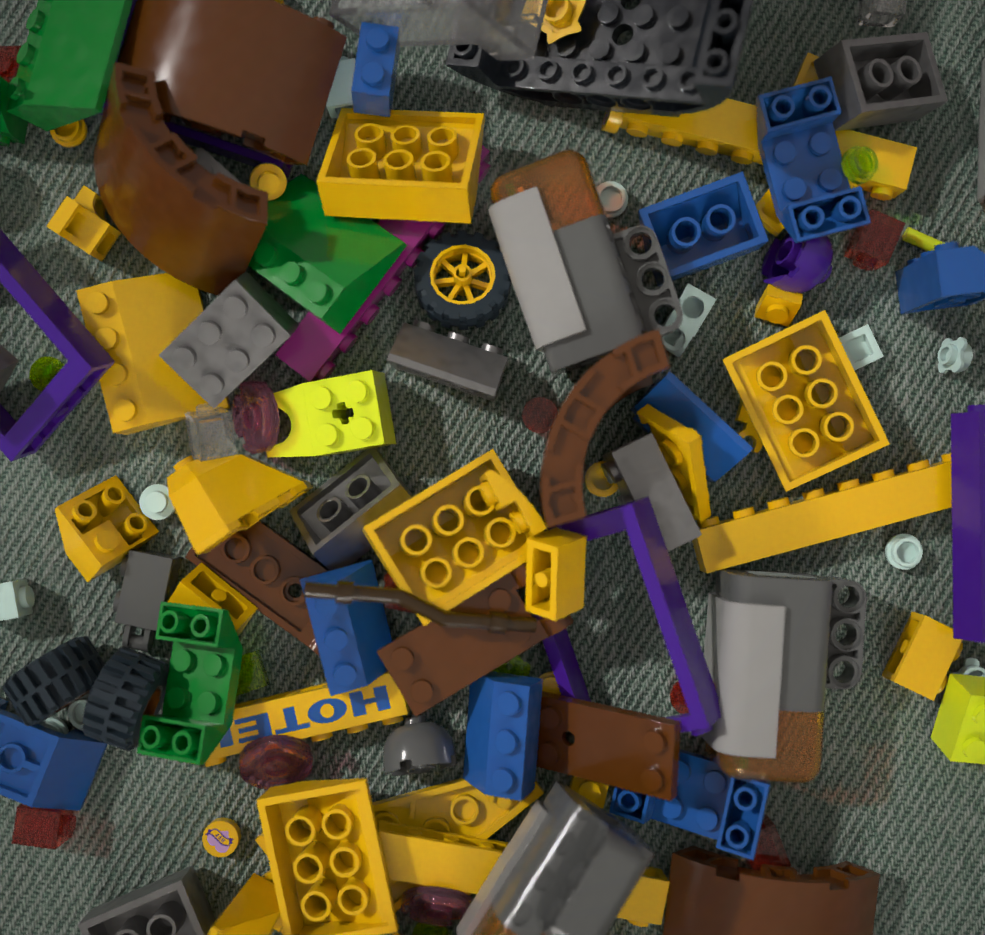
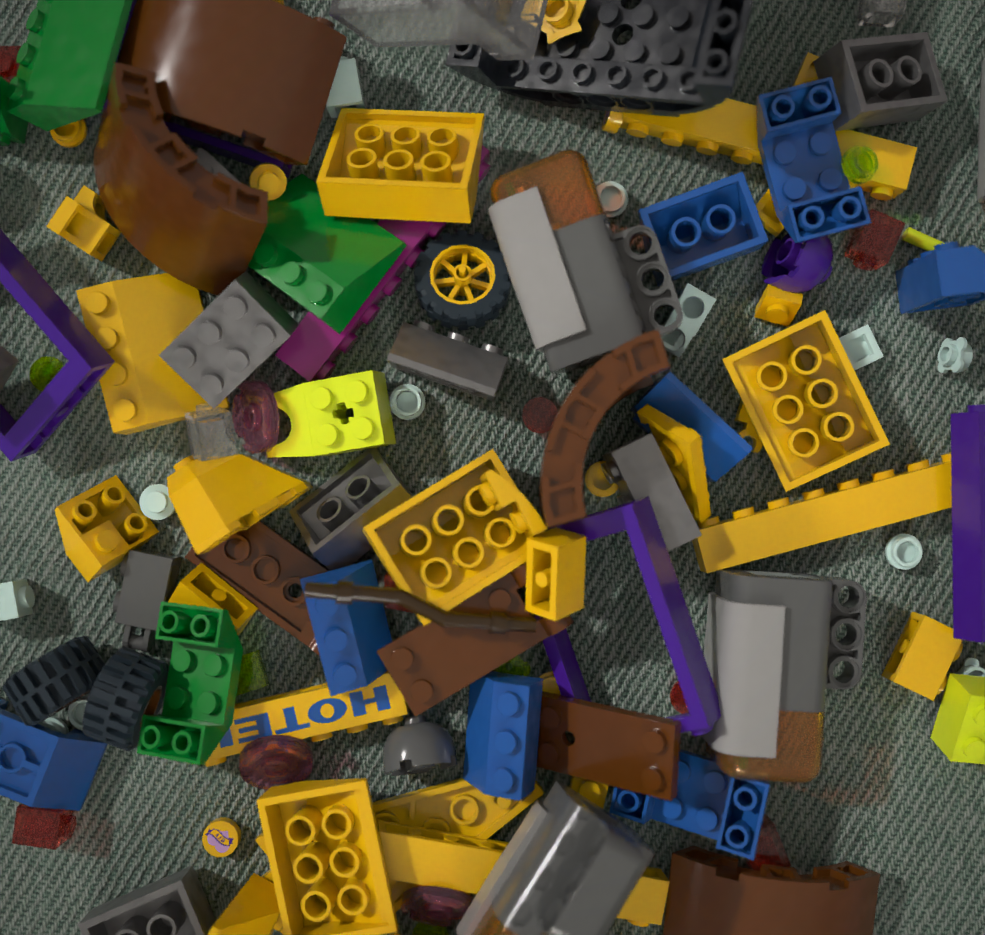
(375, 69): blue brick -> none
(407, 402): none -> light aqua plate

